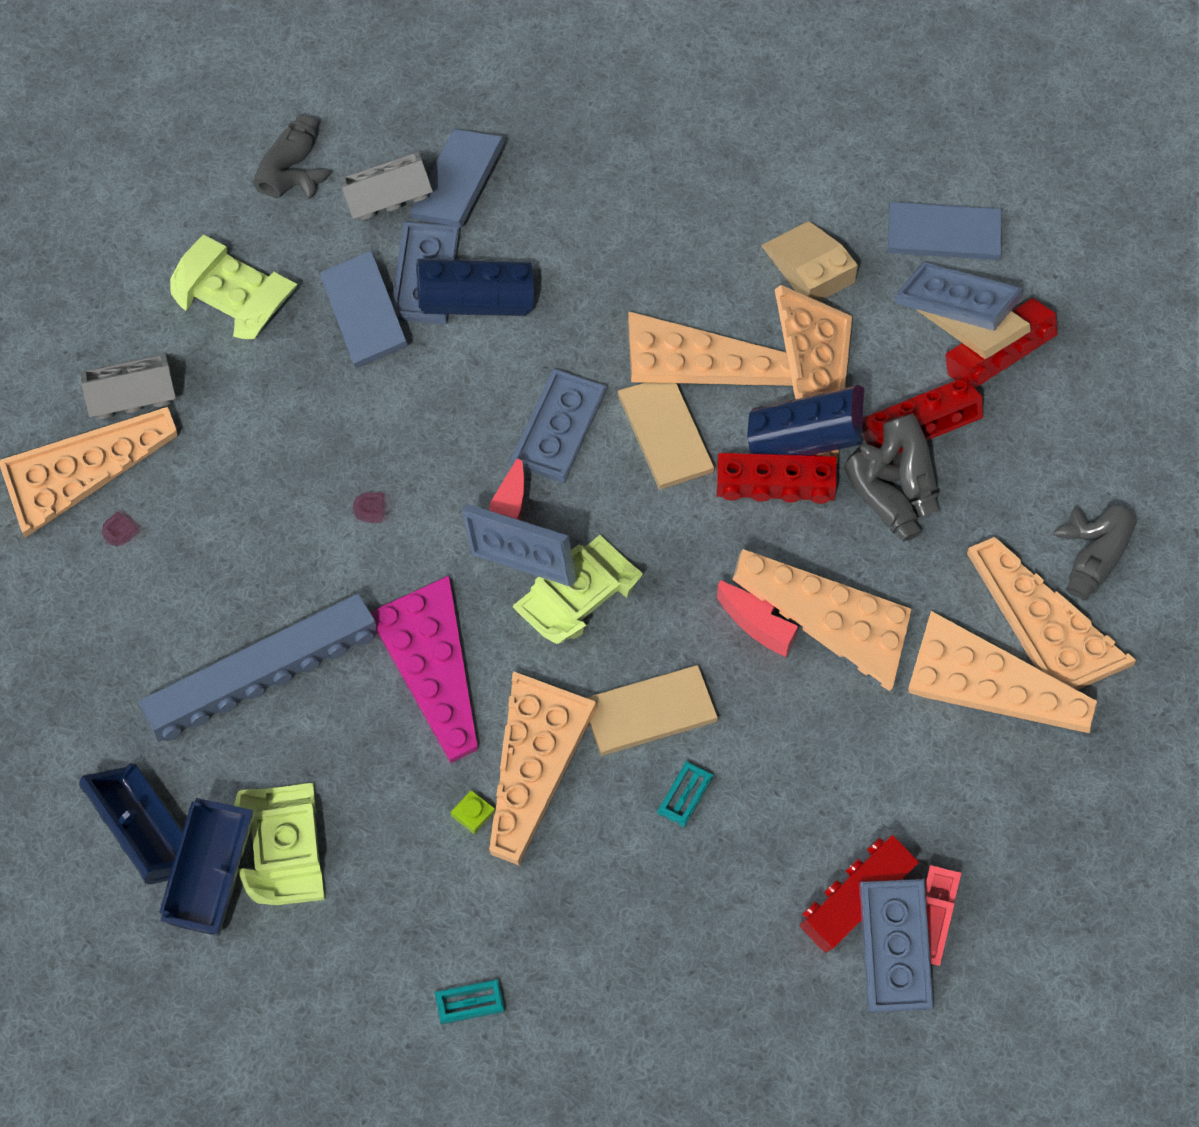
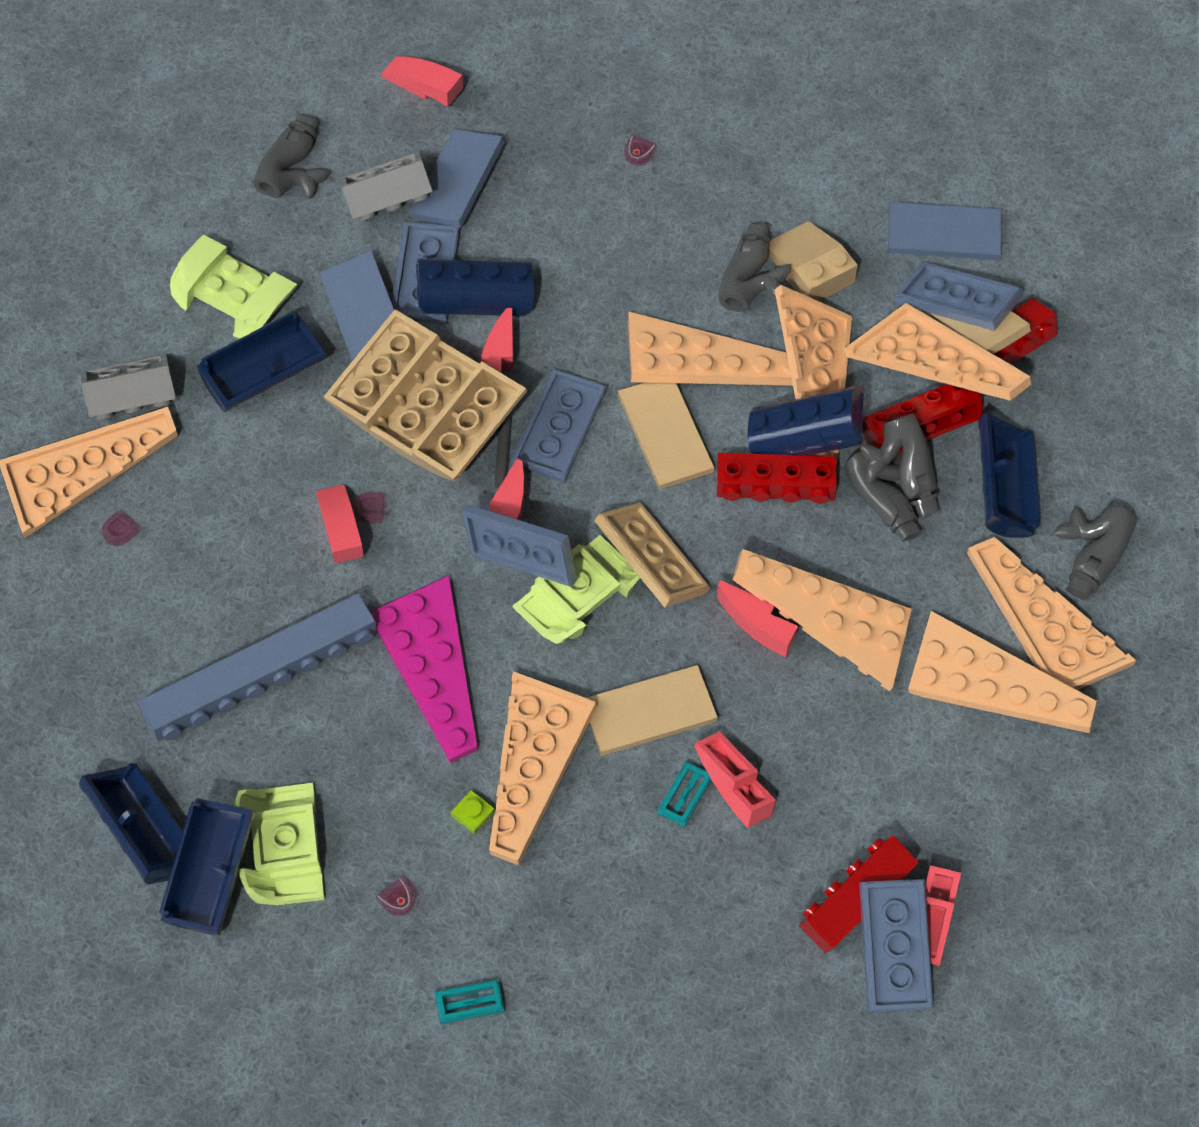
(259, 360): none -> dark blue container
(339, 524): none -> coral slope
(397, 898): none -> clear pink tile
(424, 78): none -> coral slope
(424, 397): none -> tan slope
(499, 344): none -> coral slope
(502, 451): none -> dark grey bar
(639, 151): none -> clear pink tile
(652, 554): none -> tan tile
(735, 779): none -> coral slope
(737, 286): none -> dark grey piece
(930, 350): none -> light nougat wing
(1009, 478): none -> dark blue container

